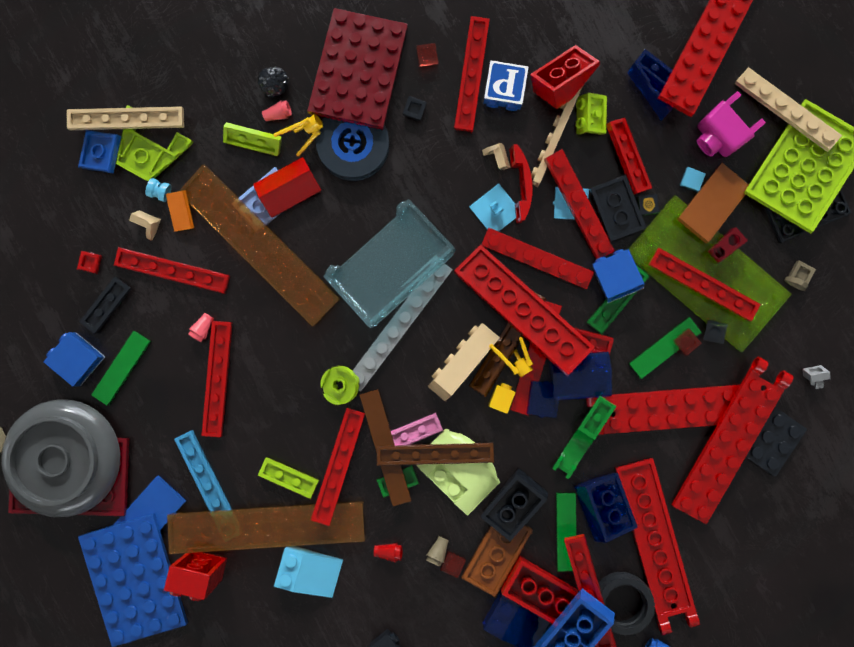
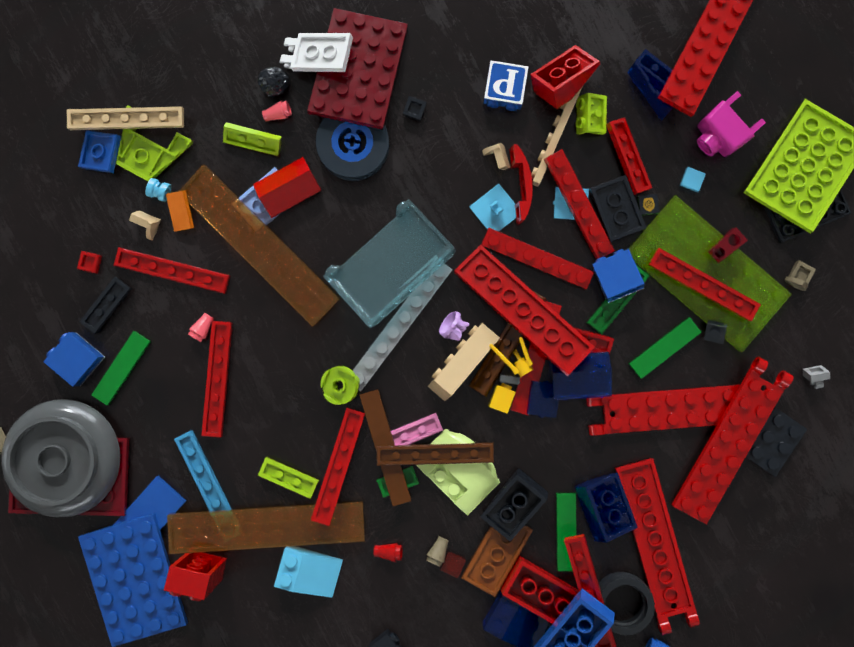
(310, 125): yellow plant -> none
(318, 52): none -> white tile
(427, 54): clear red plate -> none
(453, 326): none -> lavender piece
(471, 74): red plate -> none
(509, 379): none -> dark grey tile
(584, 436): green piece -> none
(687, 342): clear red plate -> none
(713, 203): dark orange tile -> none
(788, 109): tan plate -> none

